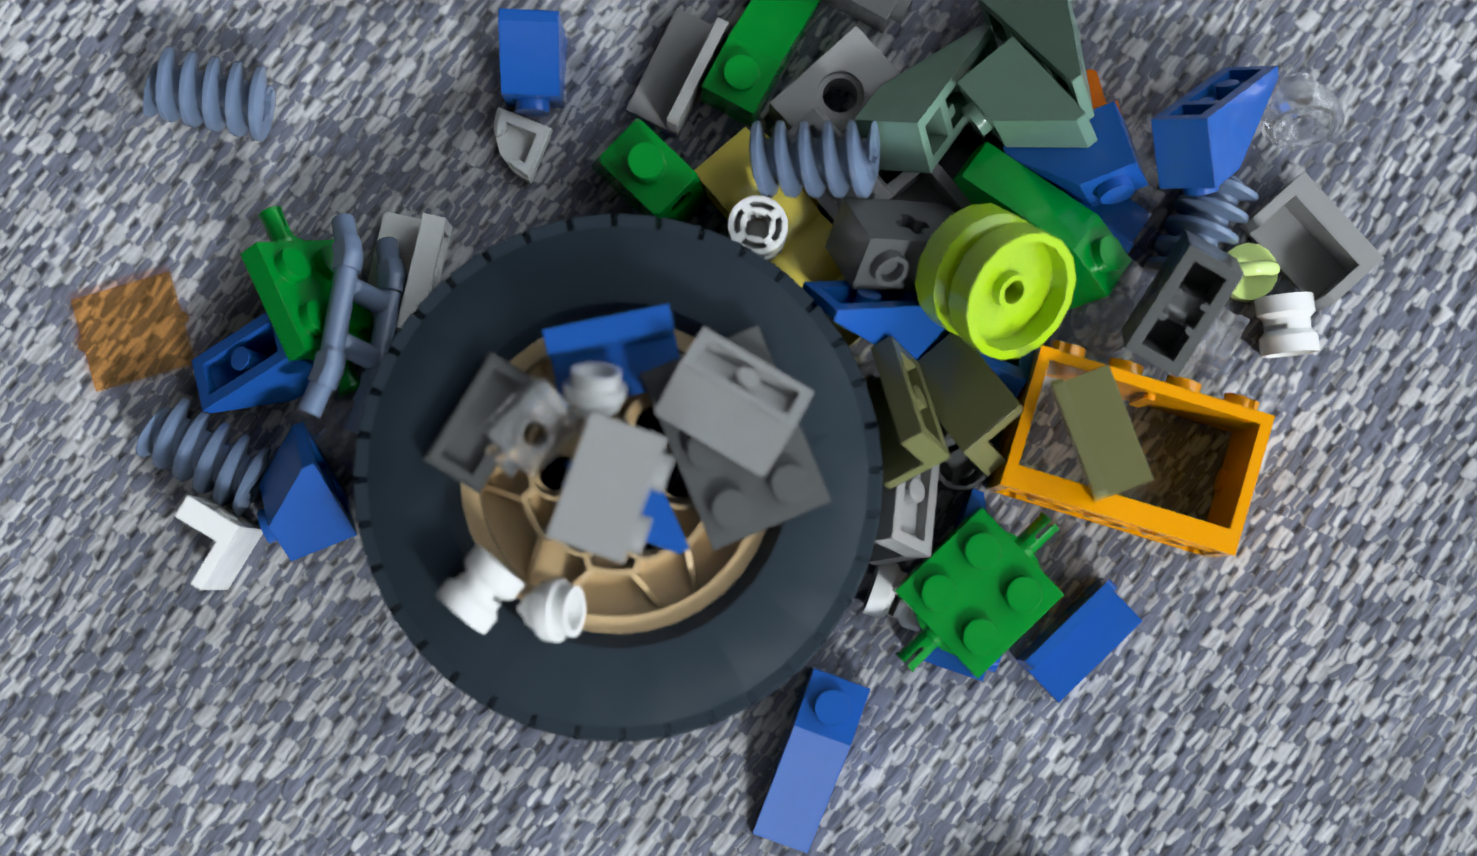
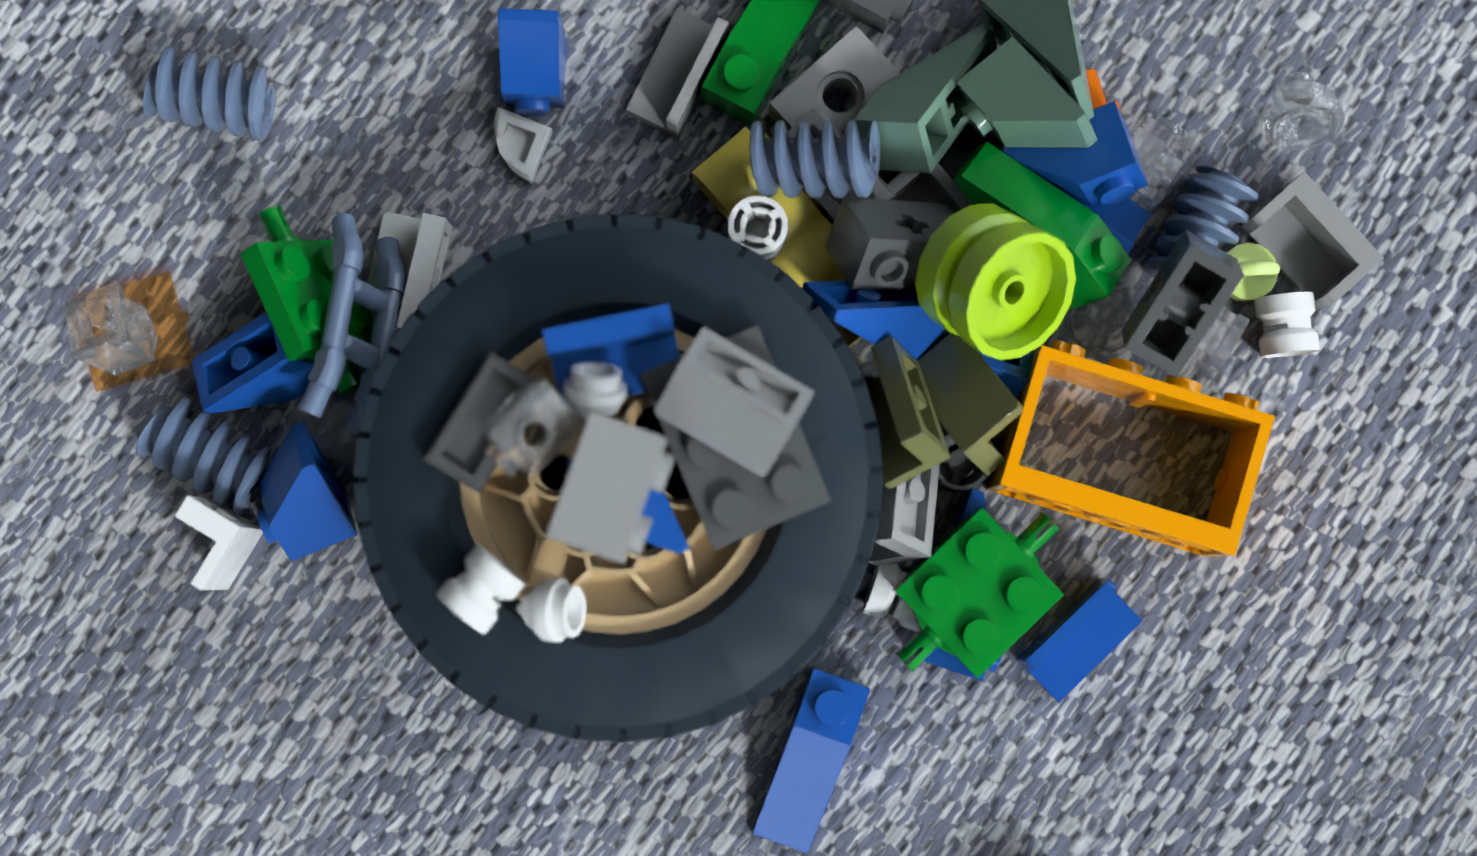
(126, 329): none -> clear brick
(651, 175): green torso -> none
(1101, 433): olive panel -> none
(1211, 128): blue slope -> none

